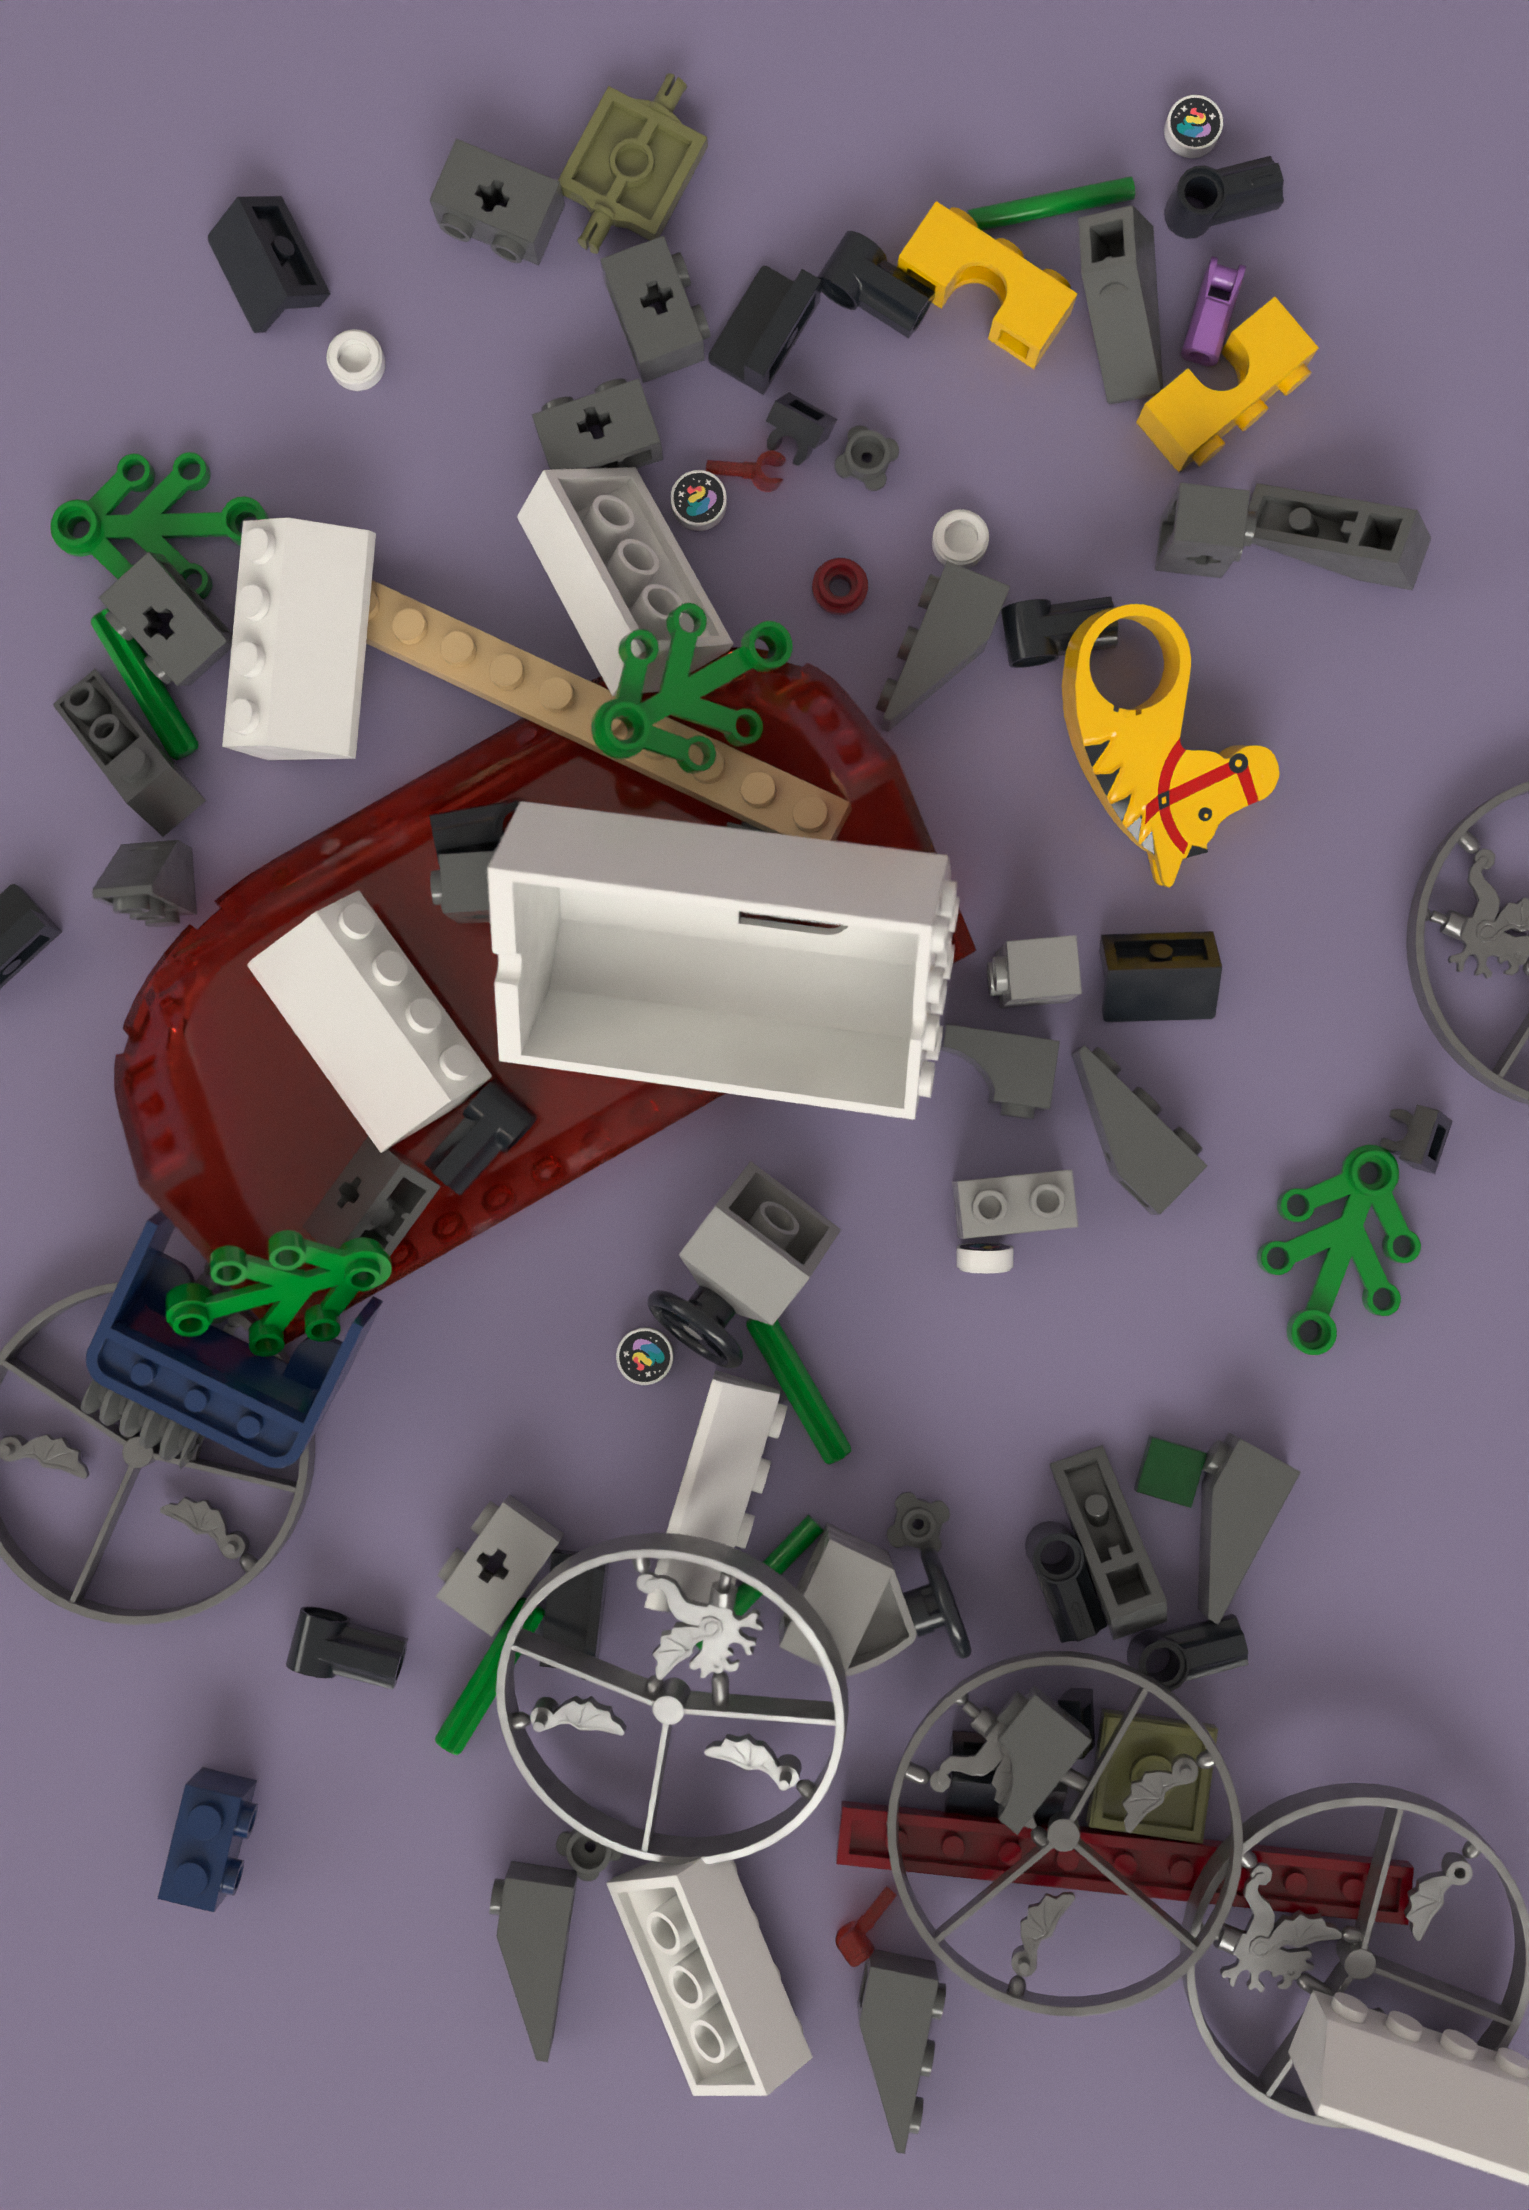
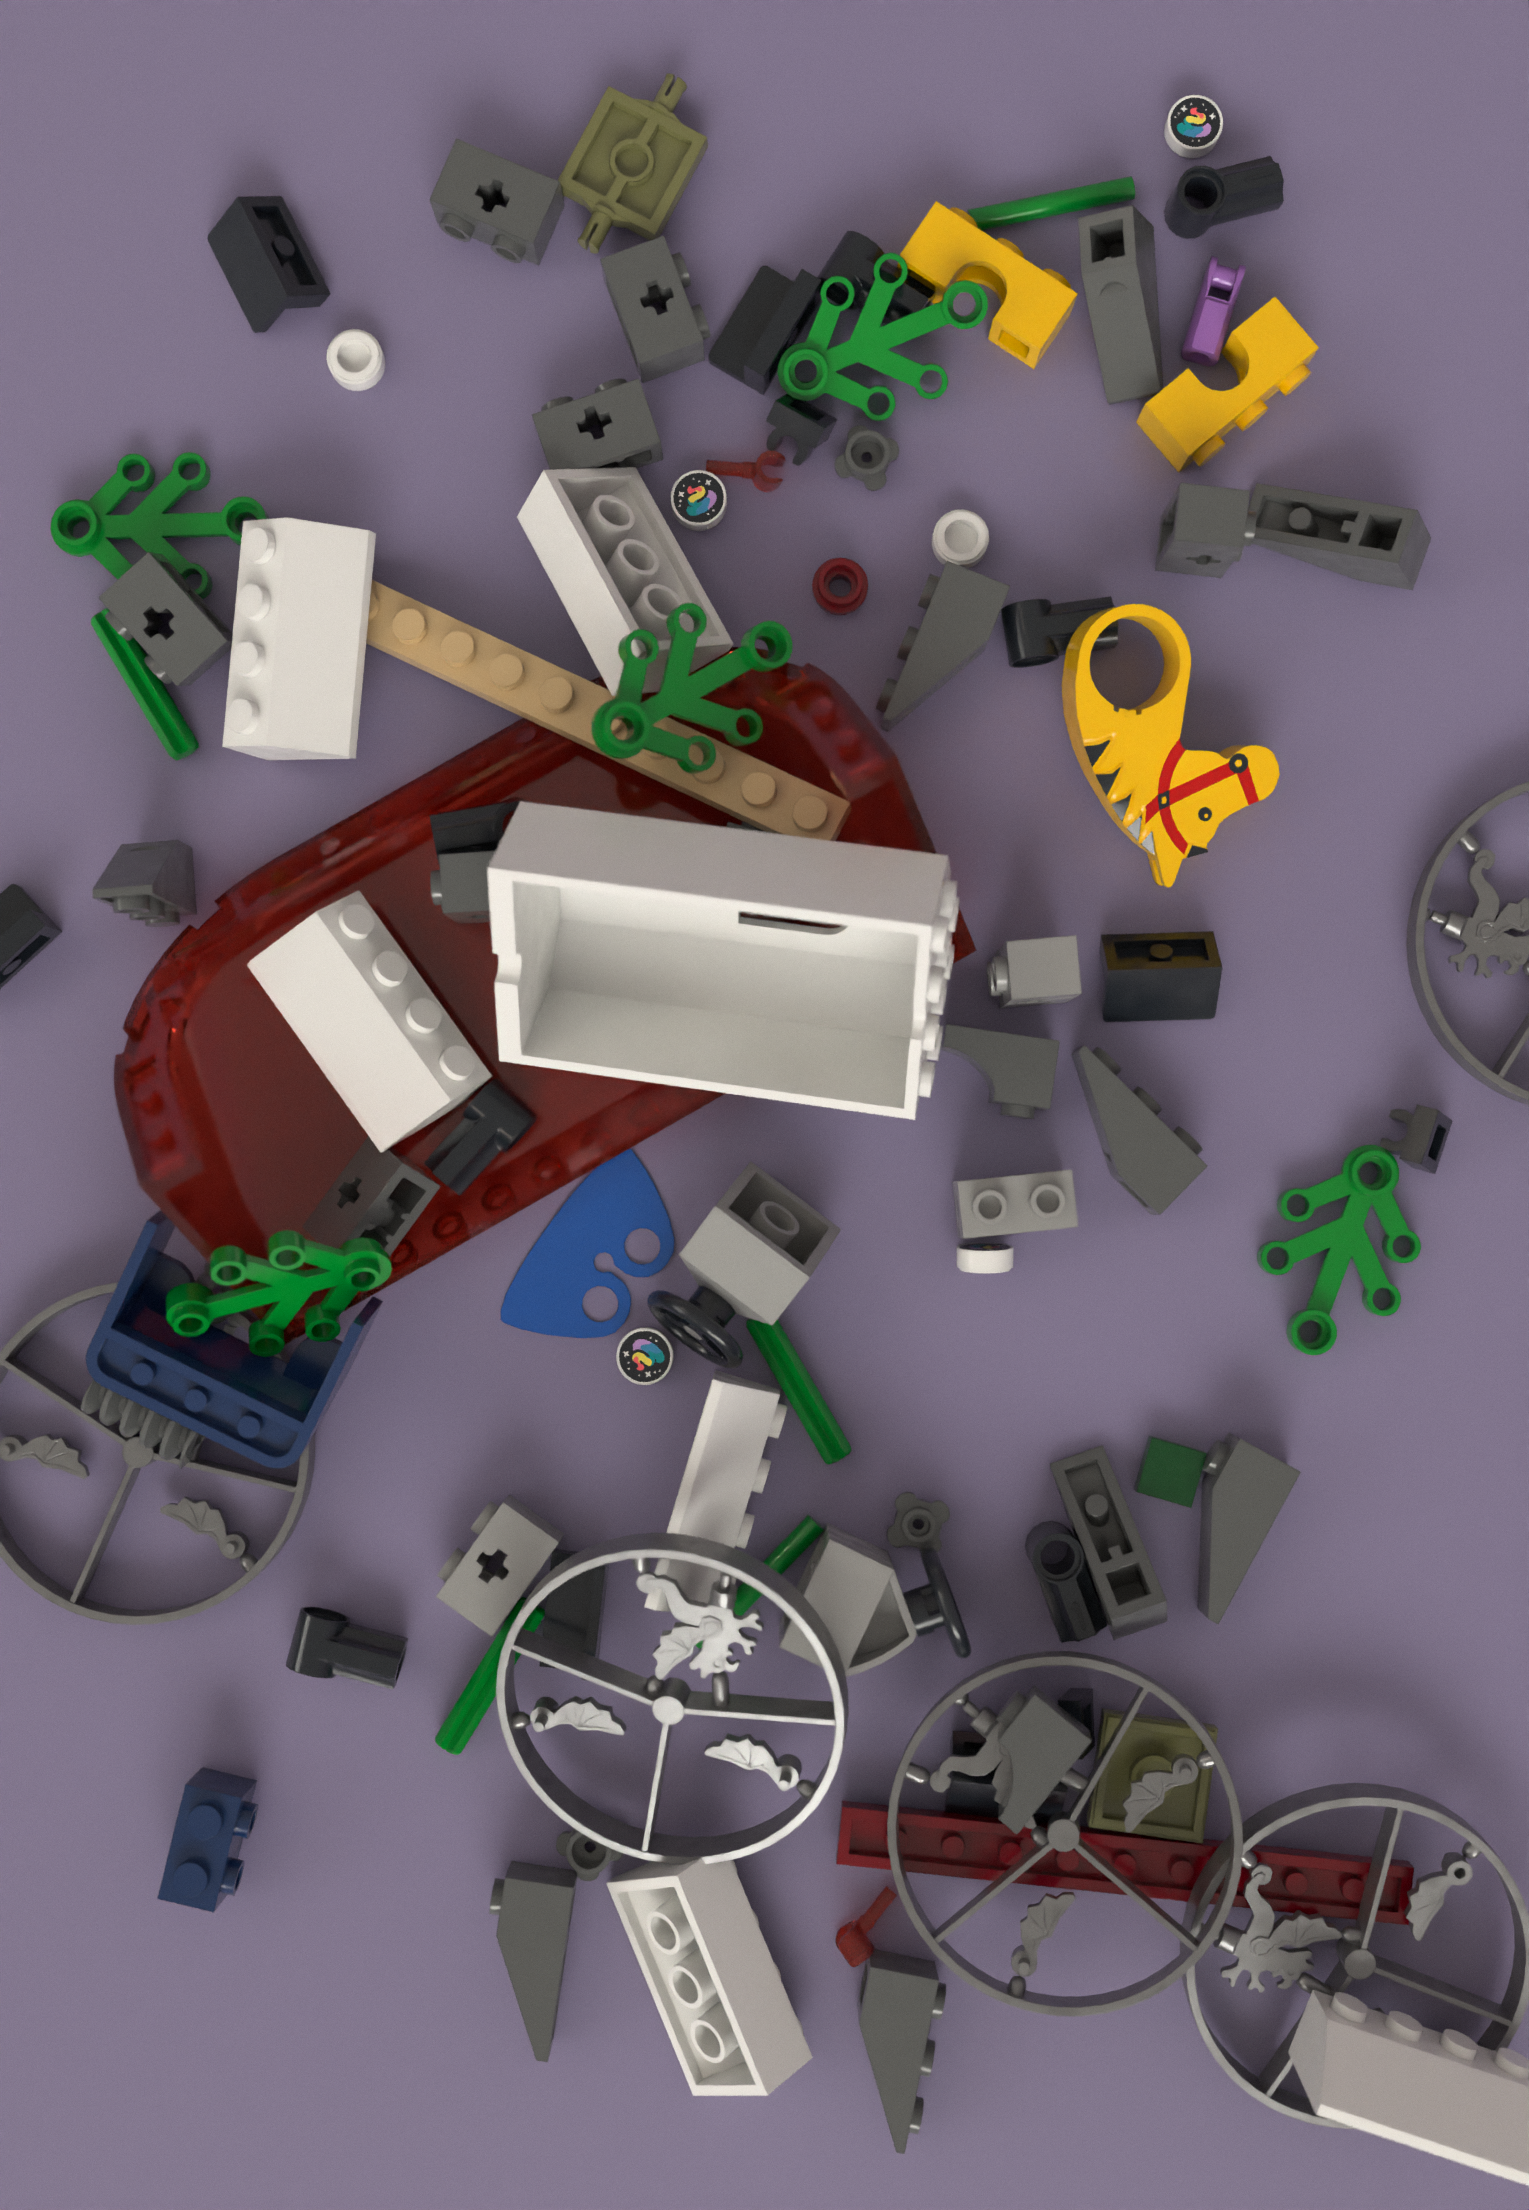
(128, 754): dark grey slope -> none
(560, 1266): none -> blue piece
(872, 343): none -> green plant
(1193, 1650): black piece -> none

